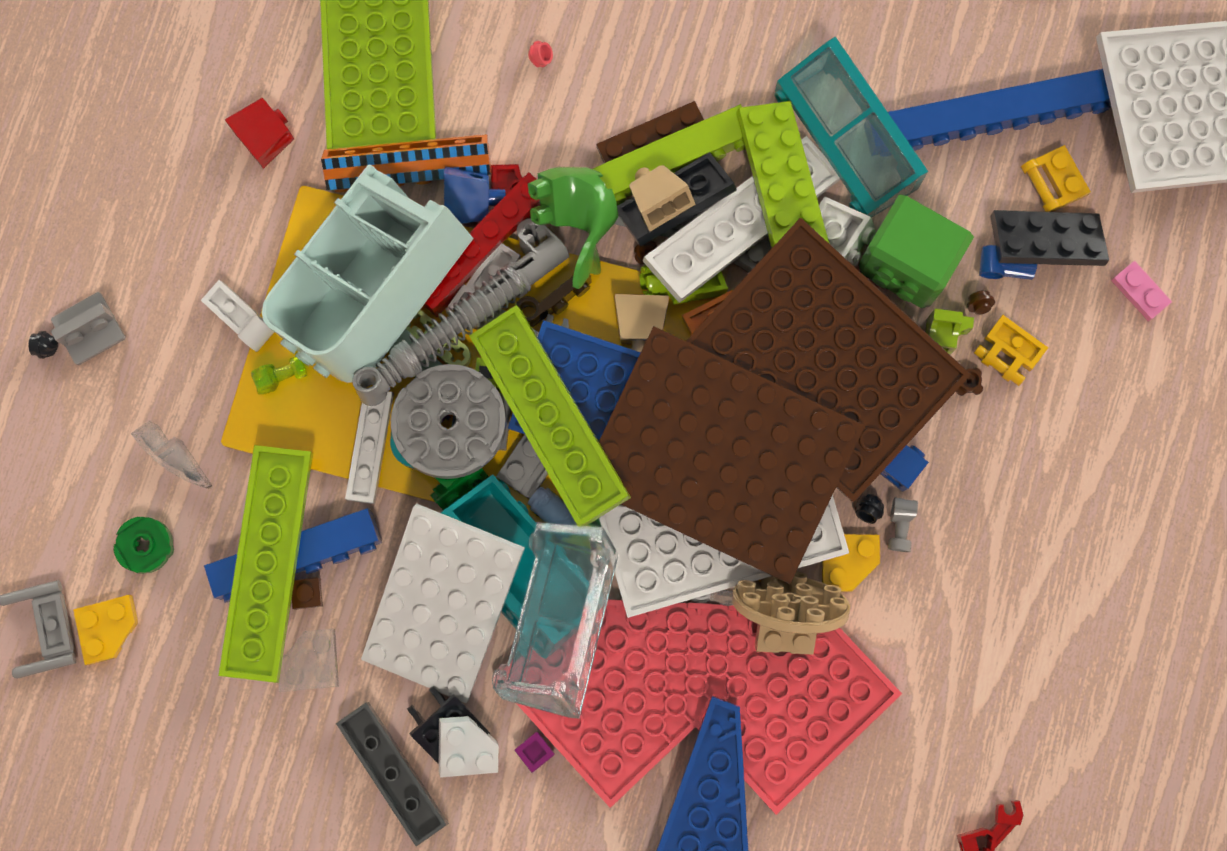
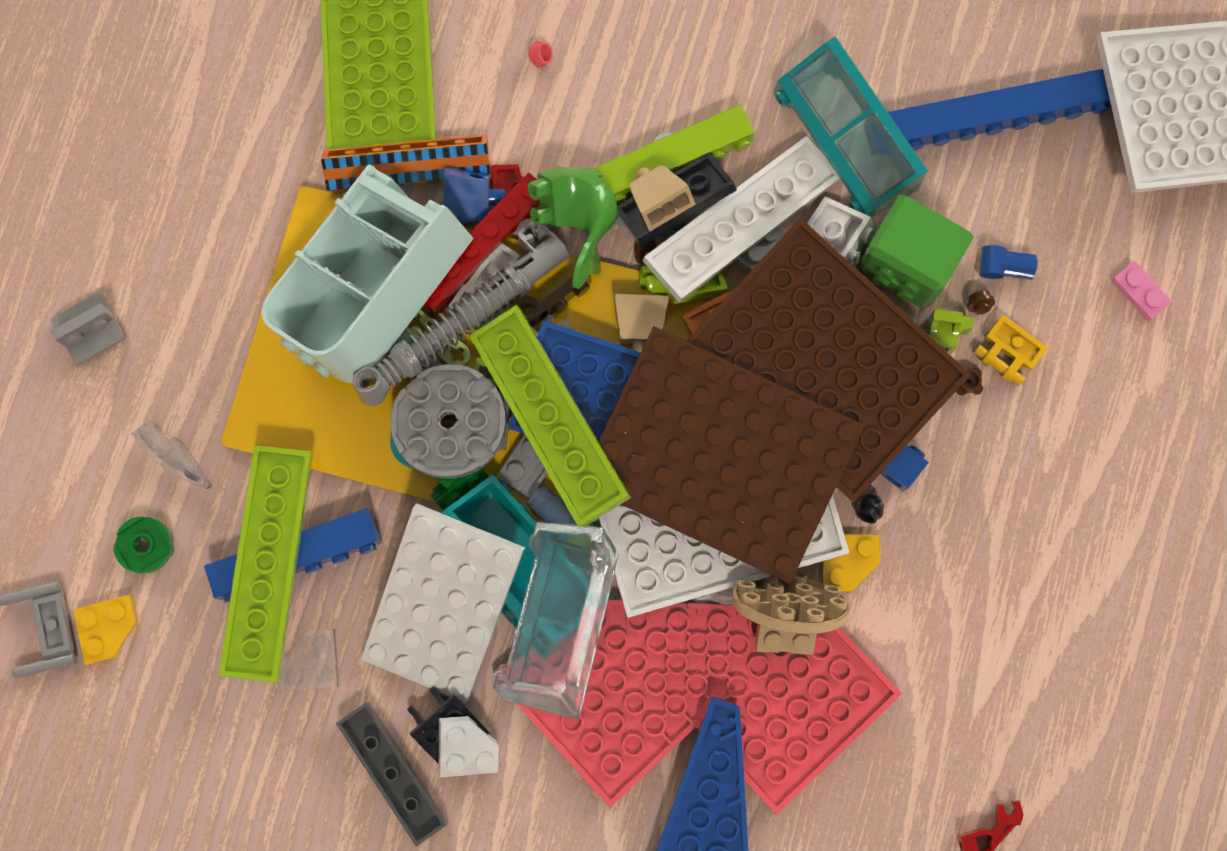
(42, 345): black plate -> none
(237, 315): white plate -> none
(261, 131): red torso -> none
(268, 378): clear neon green leg -> none
(307, 594): reddish brown plate -> none
(369, 451): white plate -> none
(534, 752): magenta plate -> none
(649, 132): reddish brown plate -> none
(779, 168): lime plate -> none
(902, 513): light grey leg -> none
(1049, 238): black plate -> none
(1062, 175): yellow plate -> none

